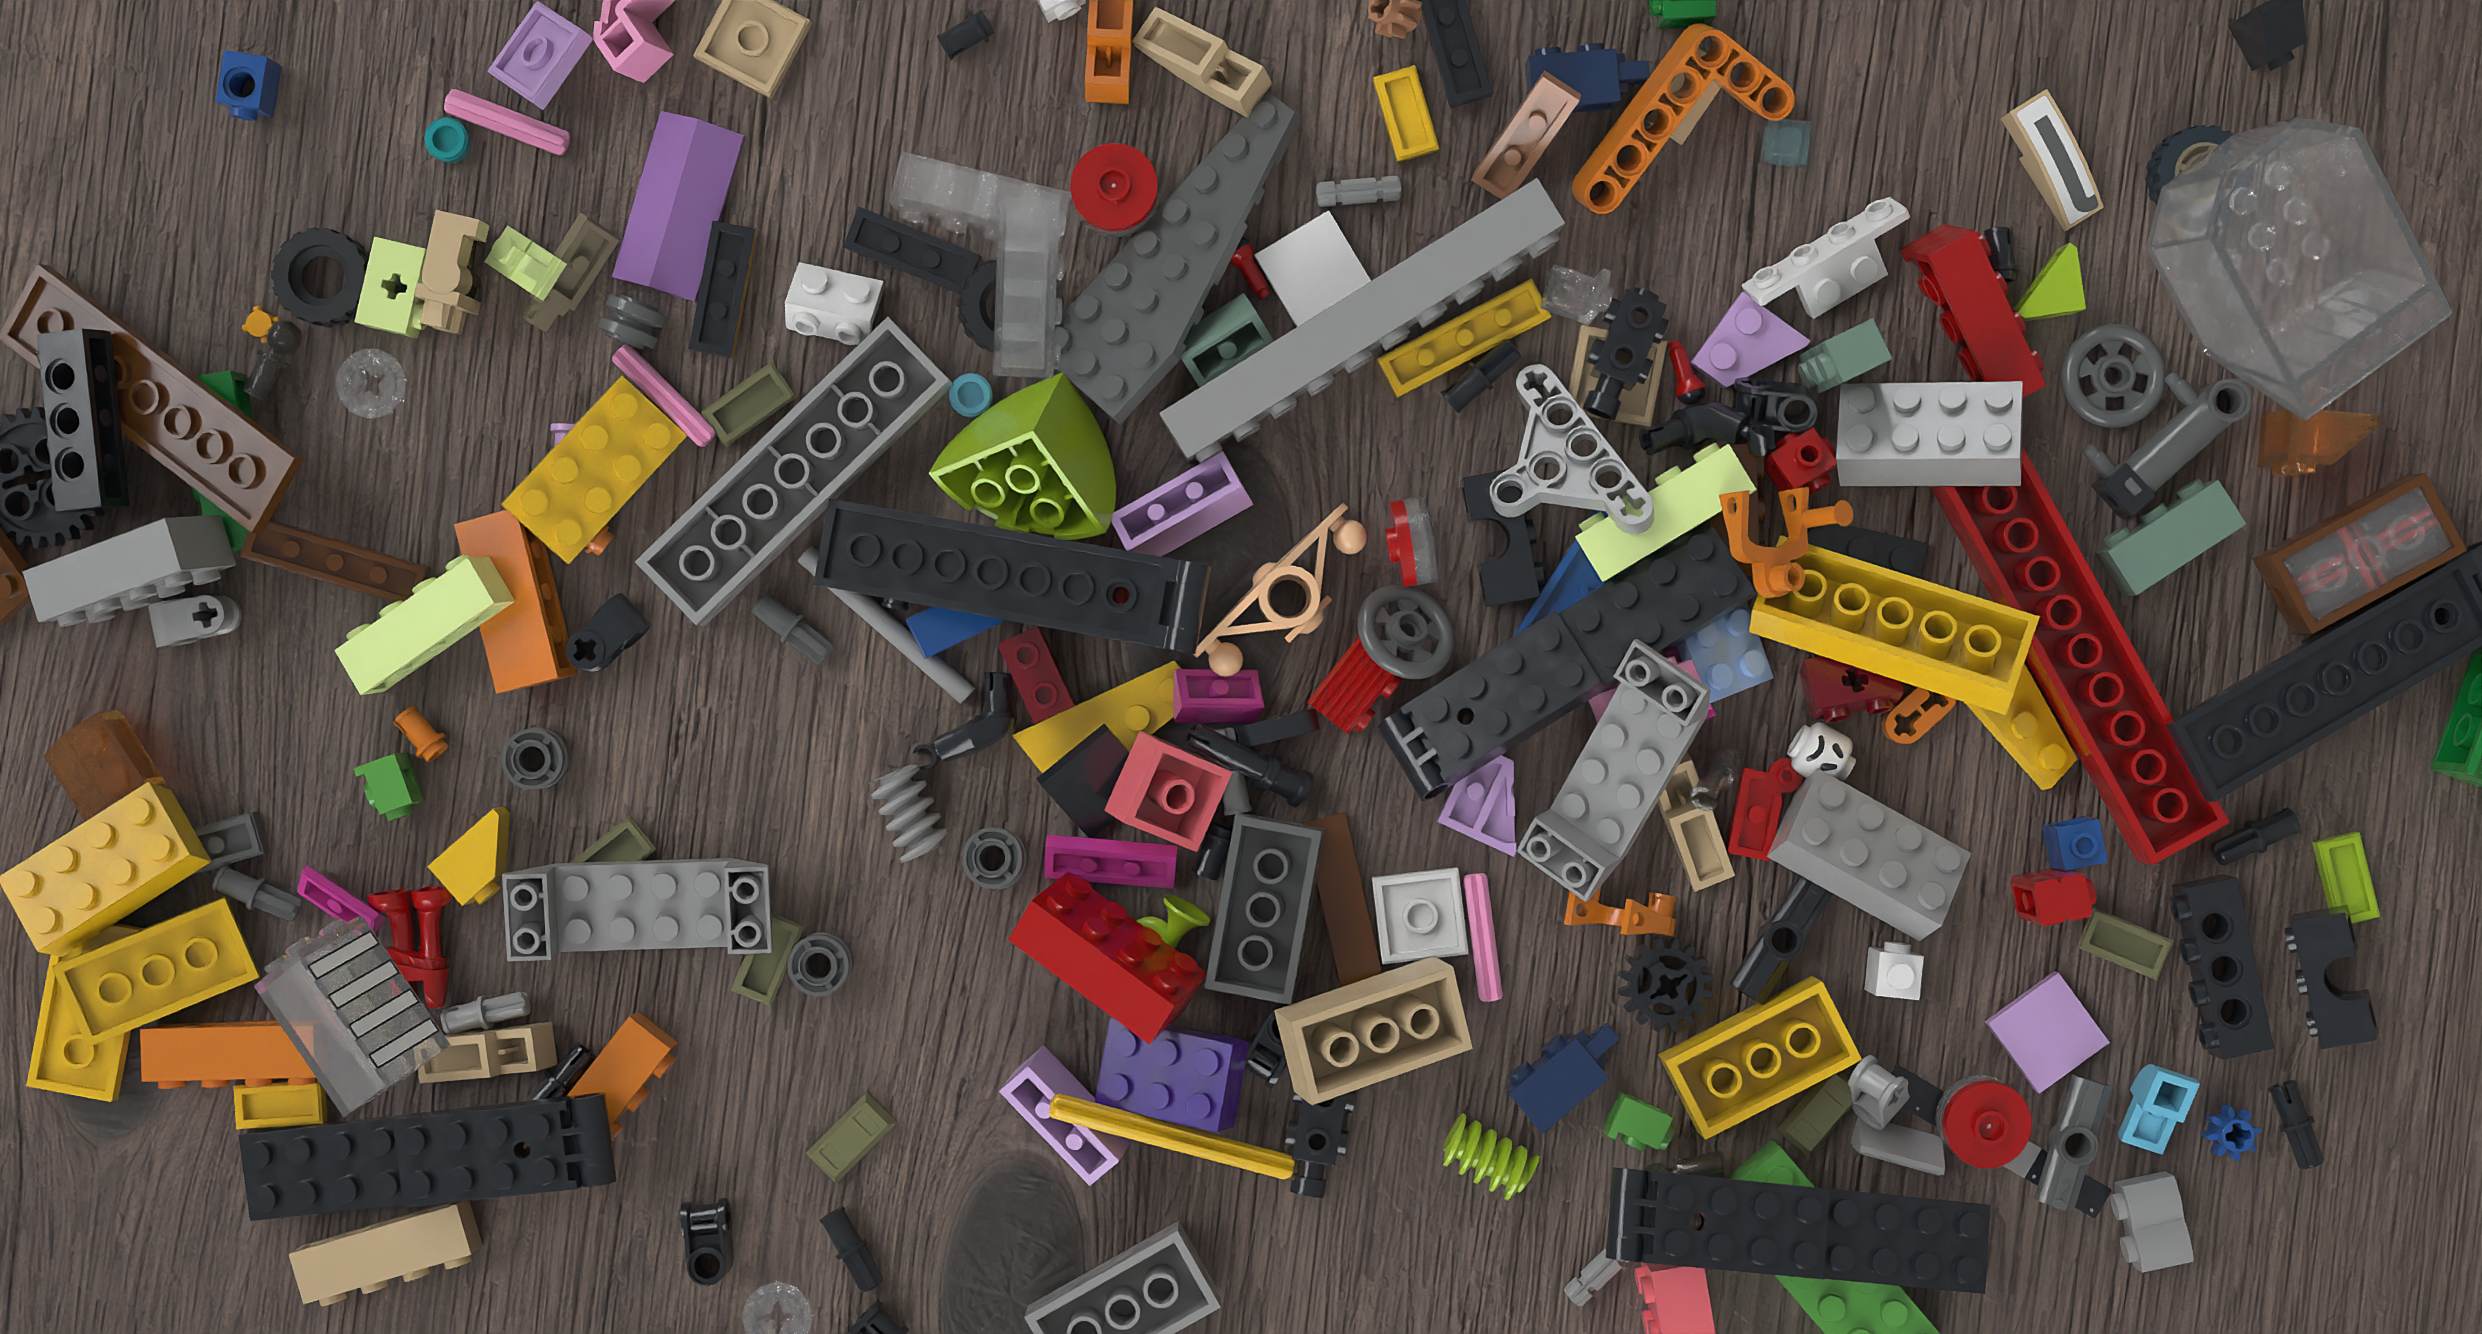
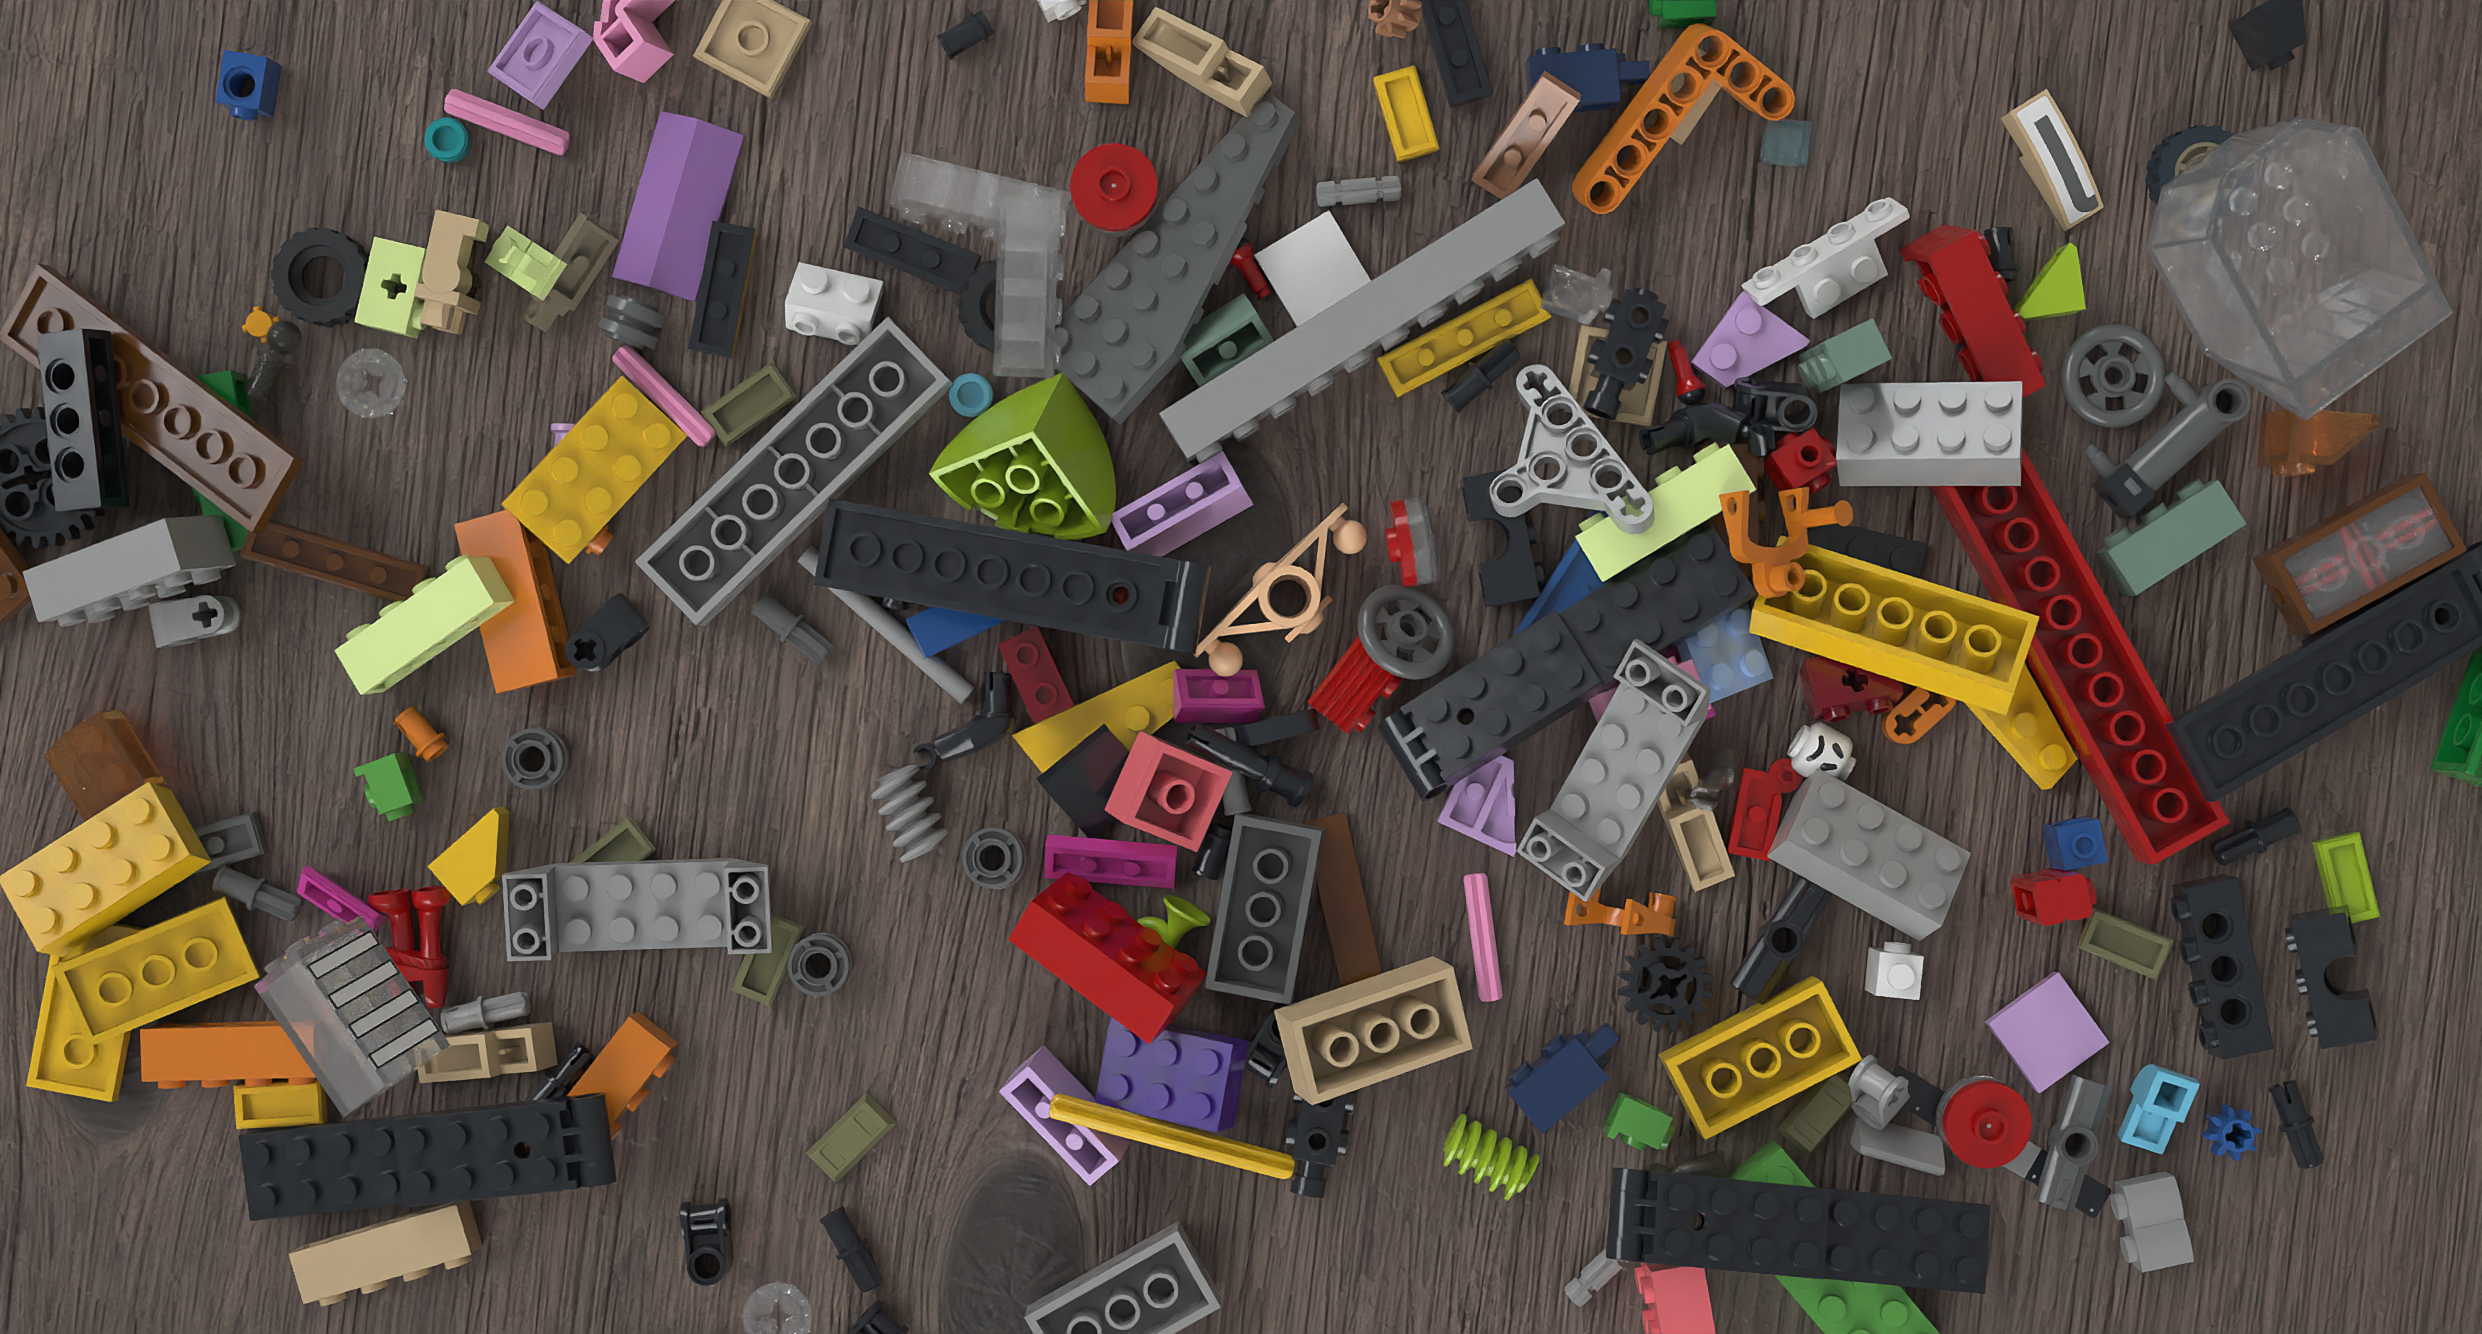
(1419, 915): white tile -> none

